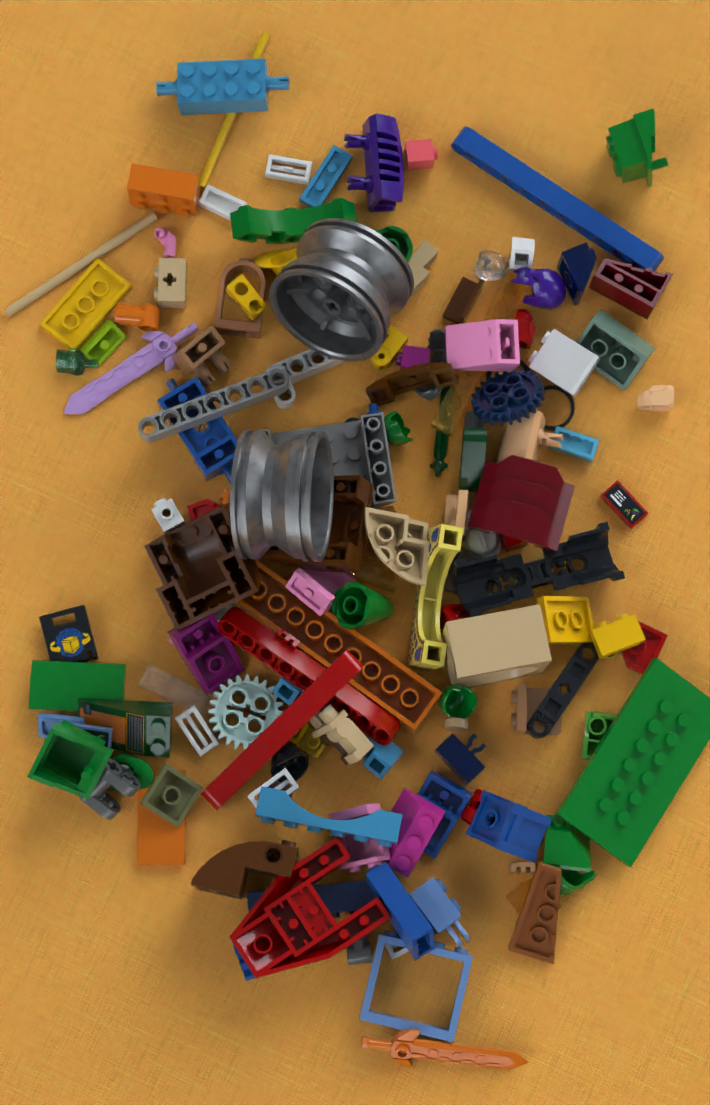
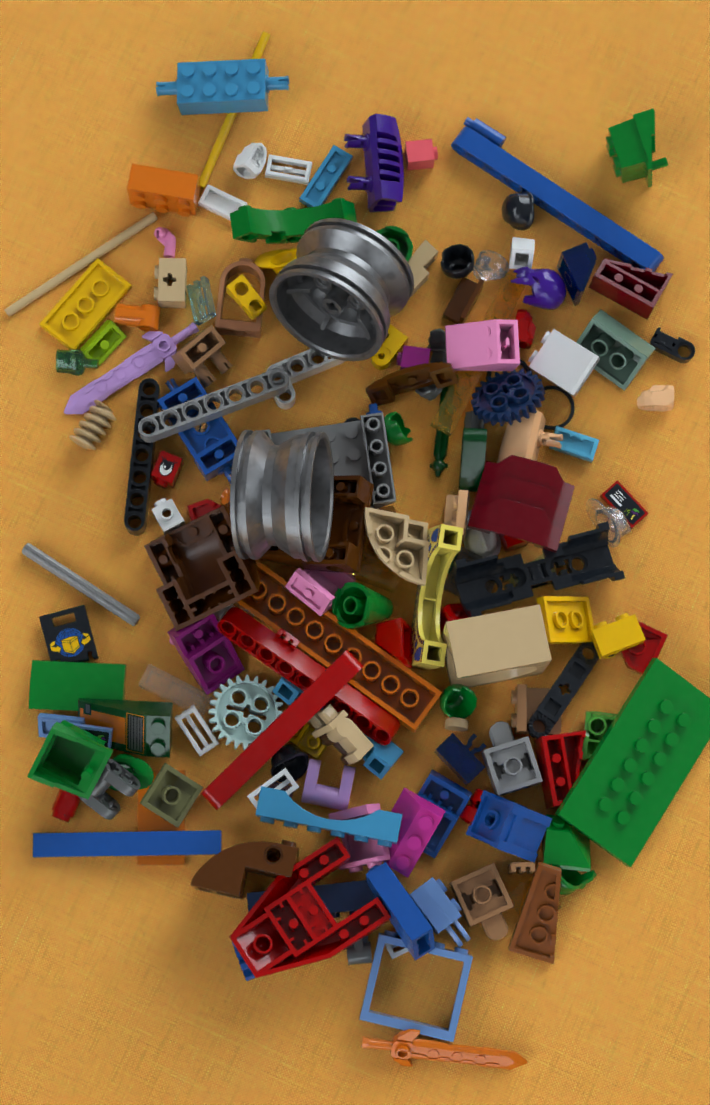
(65, 805): none -> red brick
(80, 584): none -> light grey axle
(93, 425): none -> tan piece
(127, 843): none -> blue tile
(141, 467): none -> black beam
(167, 470): none -> red brick
(198, 303): none -> clear light blue tile
(250, 161): none -> white rock
(326, 795): none -> lavender connector
(395, 639): none -> red slope
(457, 261): none -> black hair
(483, 900): none -> medium nougat brick
(486, 131): none -> blue cylinder
(510, 761): none -> light grey brick
(519, 210): none -> black helmet
(559, 764): none -> red wedge
(616, 520): none -> clear piece
(669, 346): none -> black piece

